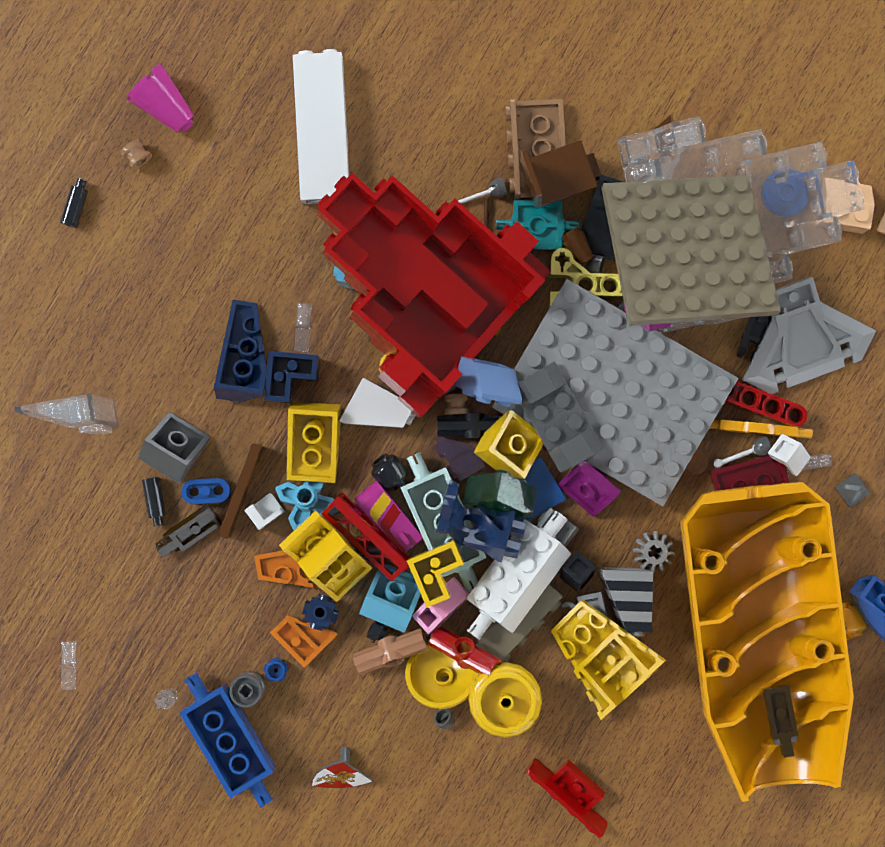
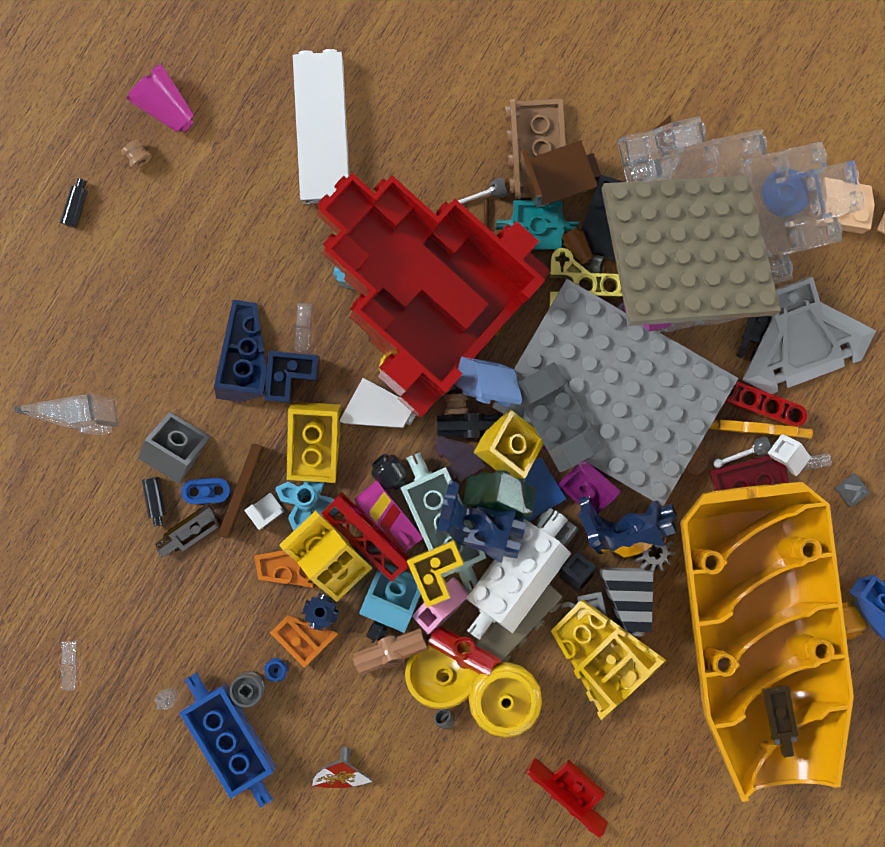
(639, 530): none -> dark blue hips

